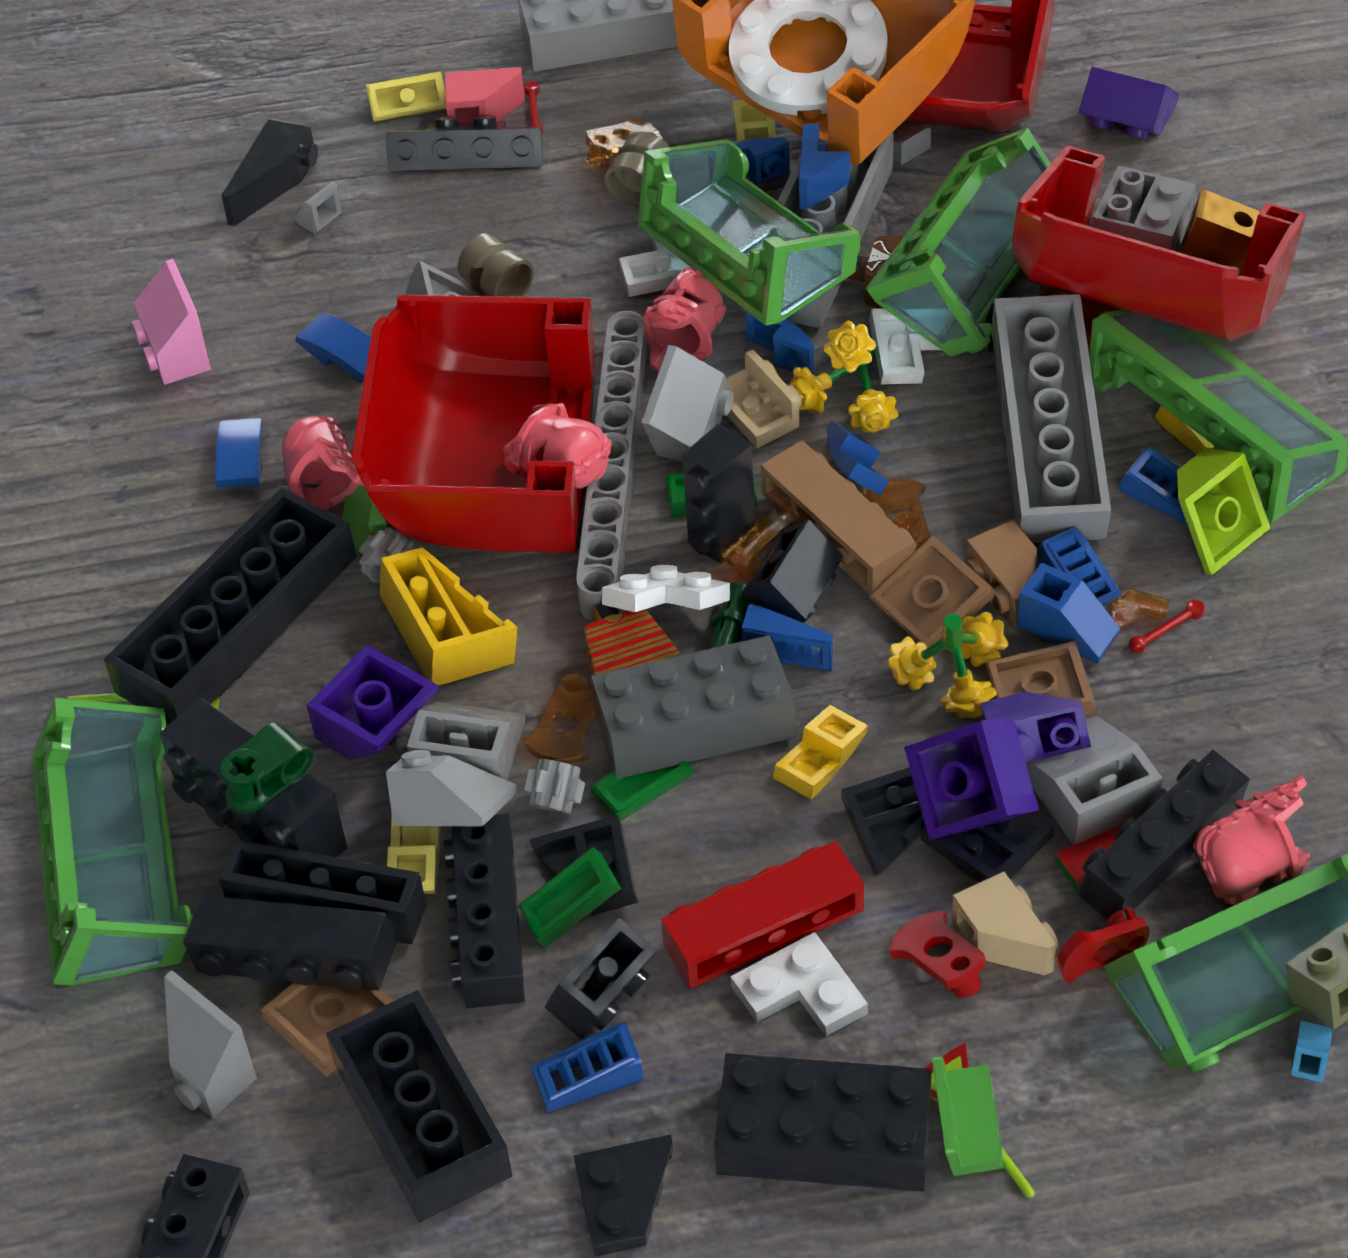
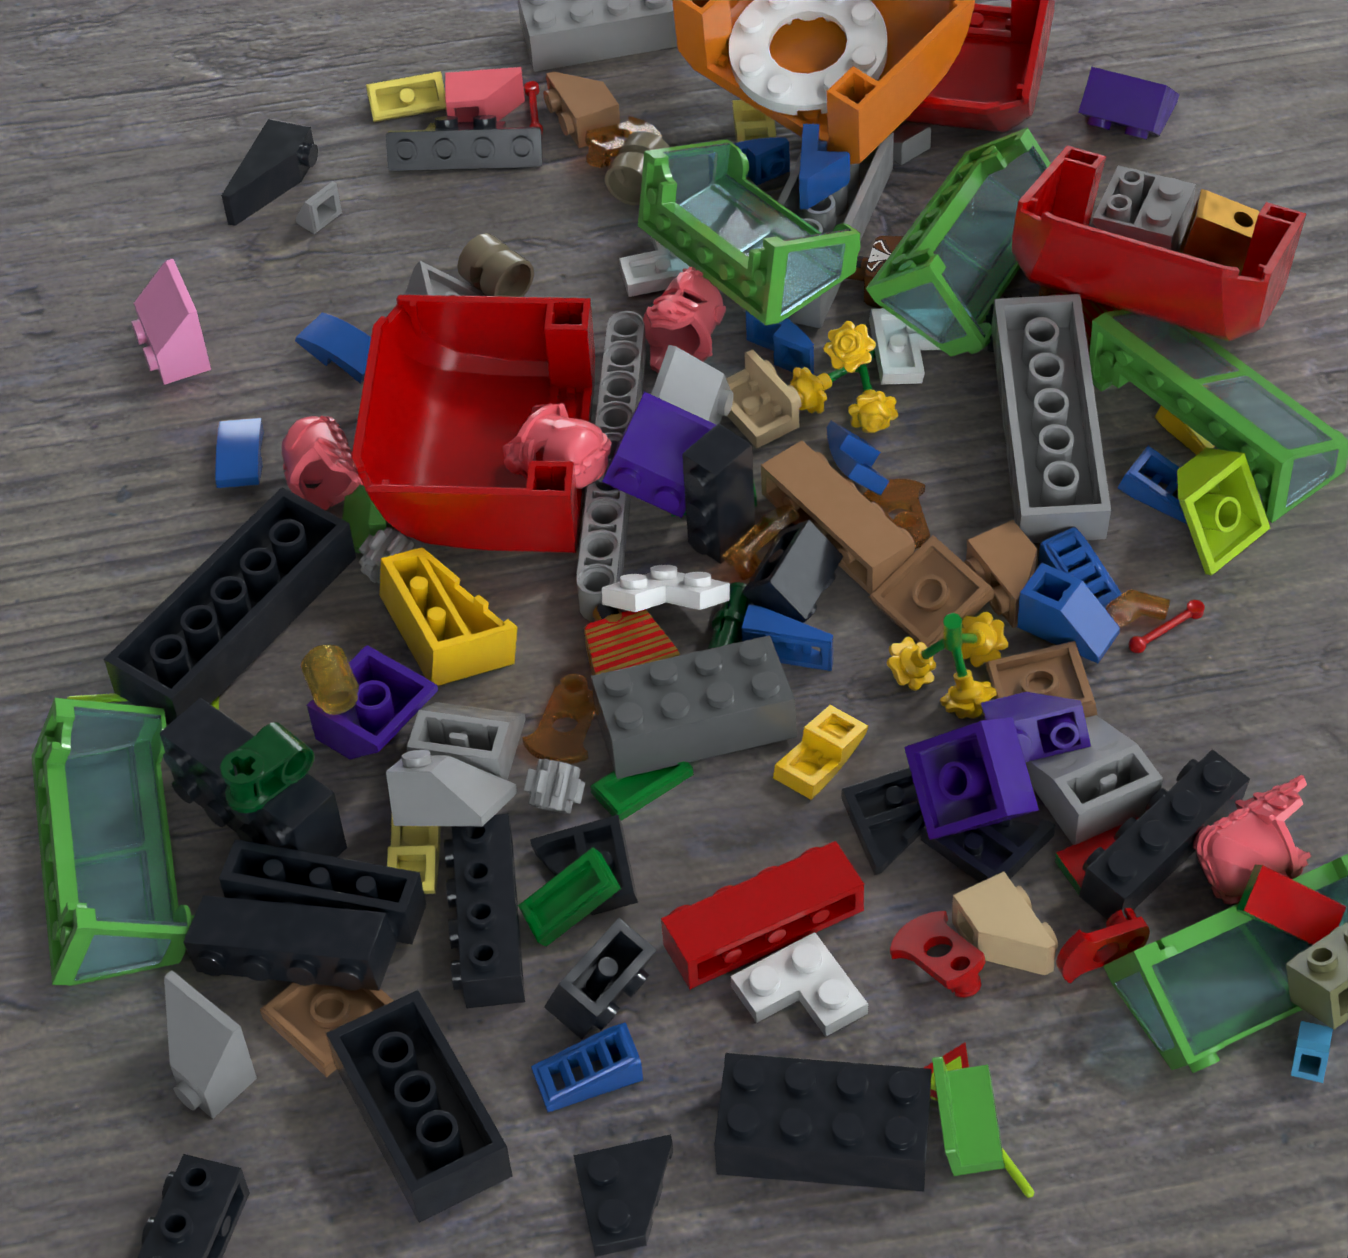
(330, 679): none -> clear yellow brick
(580, 104): none -> medium nougat slope
(651, 451): none -> dark purple slope
(1289, 906): none -> red tile

